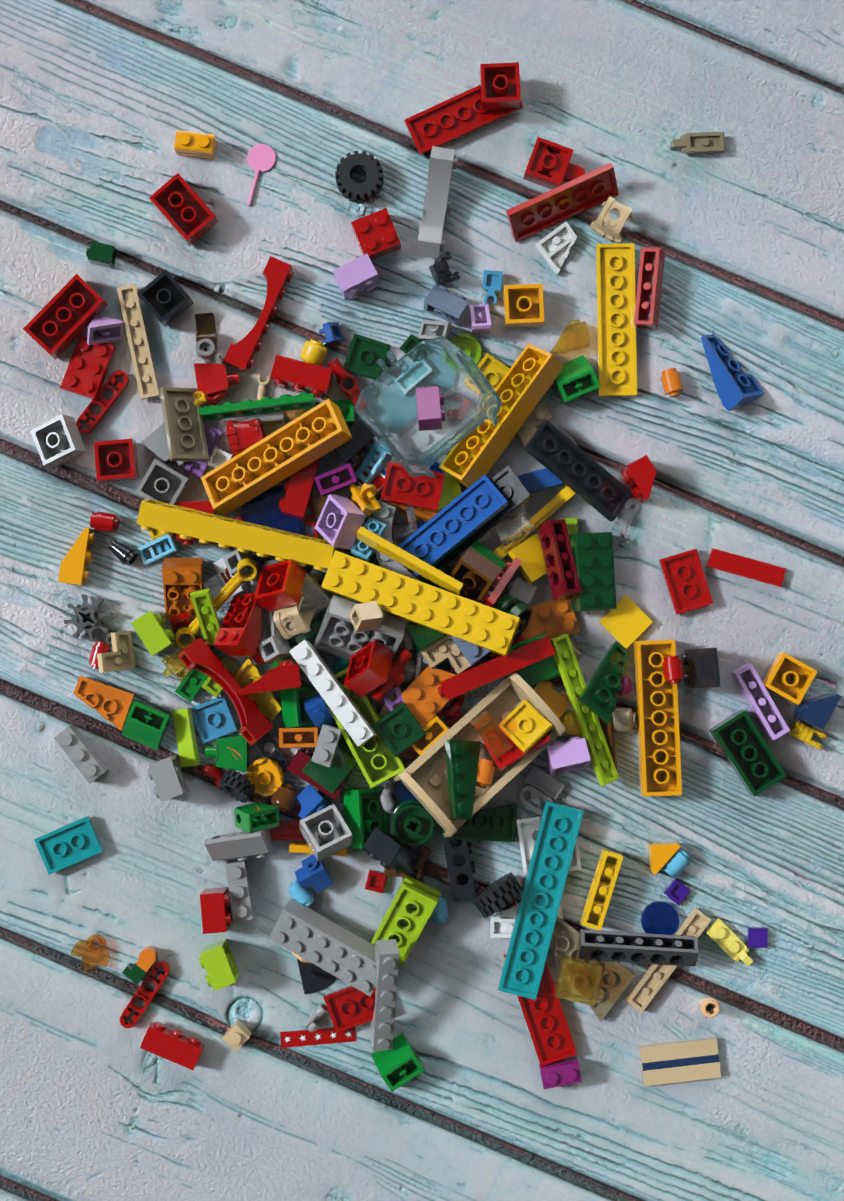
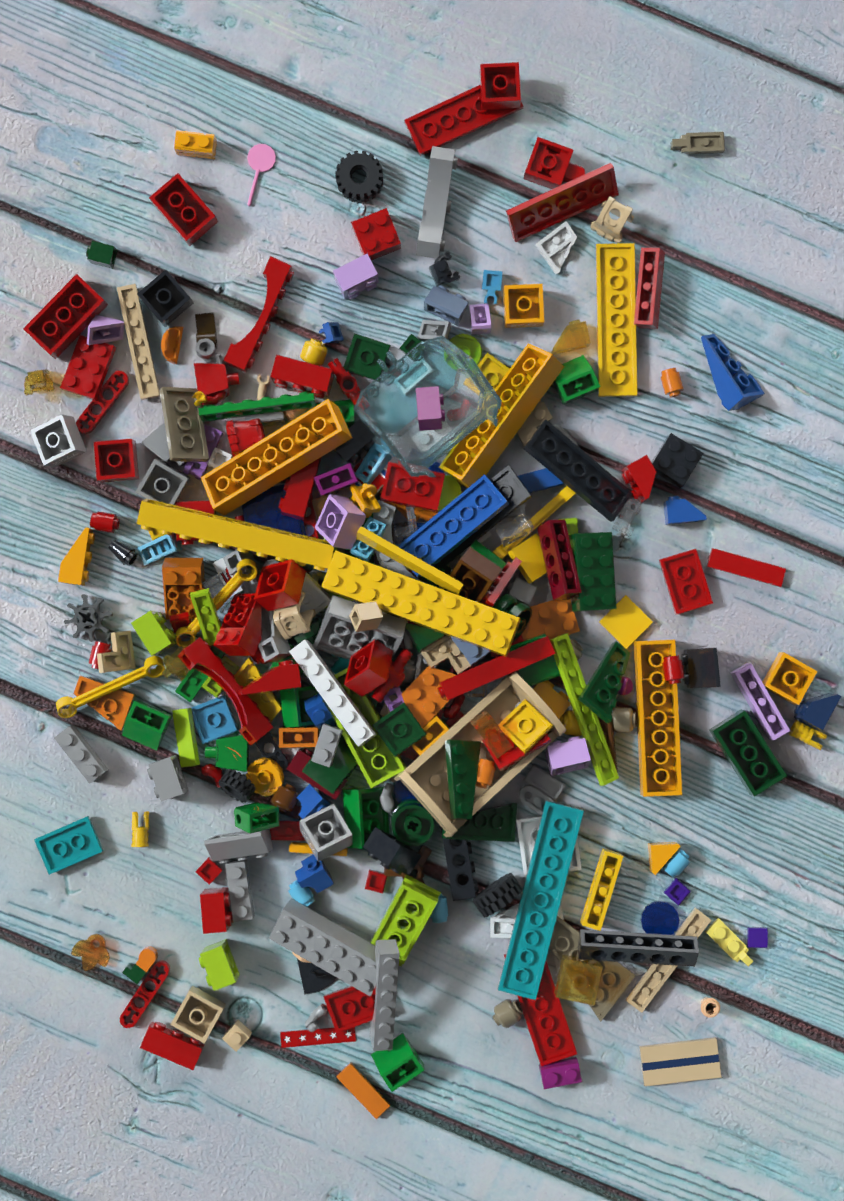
(38, 381): none -> clear yellow piece
(109, 687): none -> yellow piece
(140, 833): none -> yellow hinge
(171, 343): none -> orange plate
(198, 1014): none -> tan brick
(209, 870): none -> red plate
(363, 1090): none -> orange tile
(507, 1013): none -> dark tan head
(676, 460): none -> black brick
(681, 511): none -> blue slope

